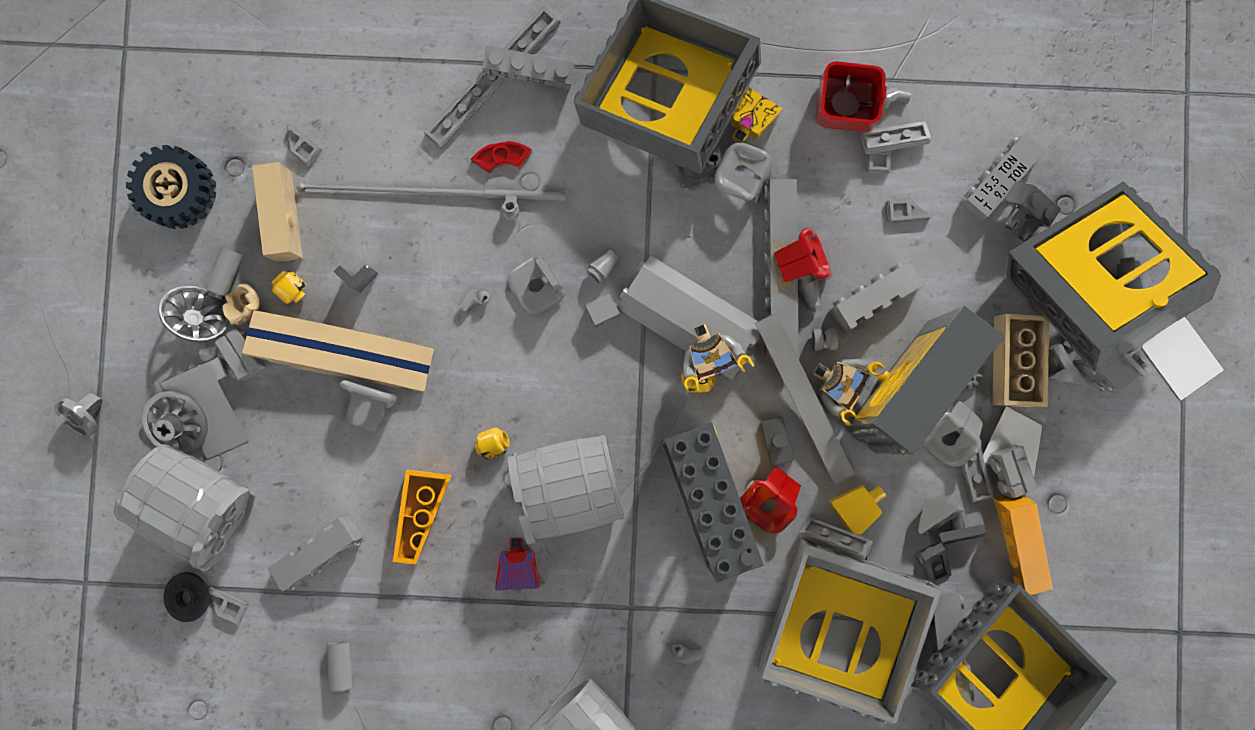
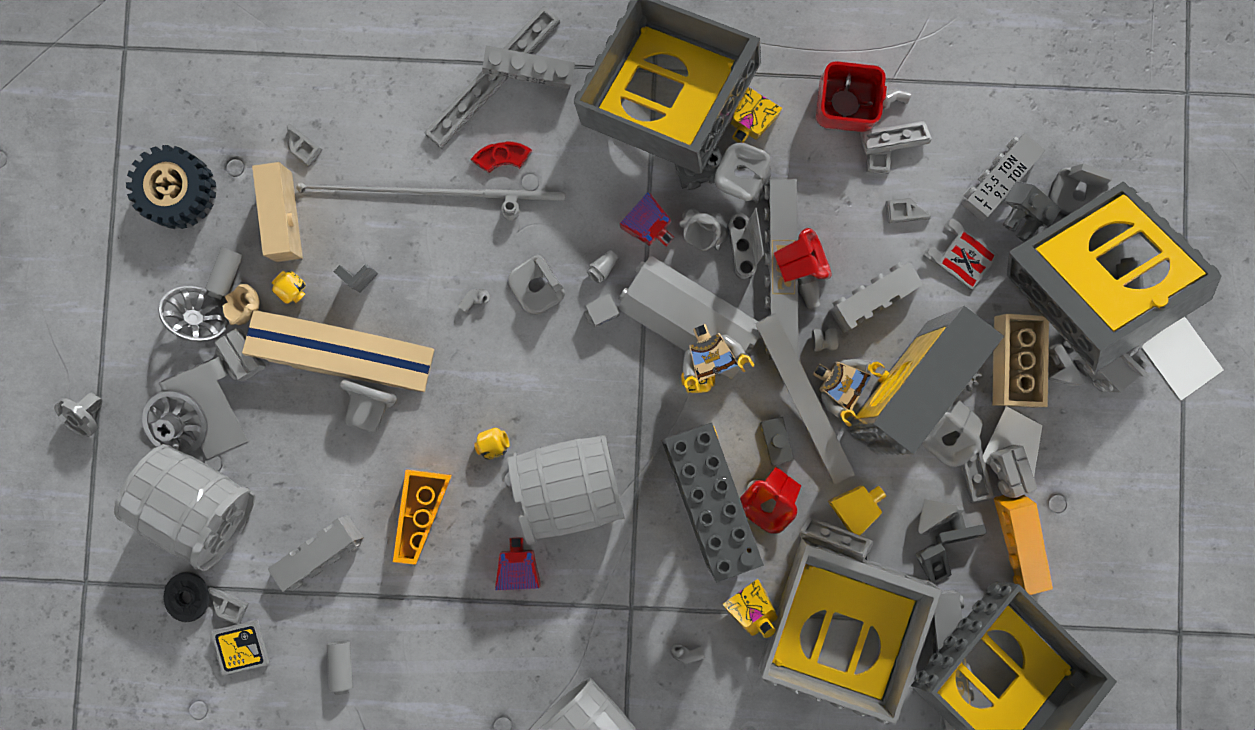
(240, 647): none -> tile
(648, 222): none -> torso
(702, 230): none -> light grey hair
(752, 237): none -> light grey piece
(753, 610): none -> yellow torso
(966, 256): none -> flag
(1068, 179): none -> light grey piece

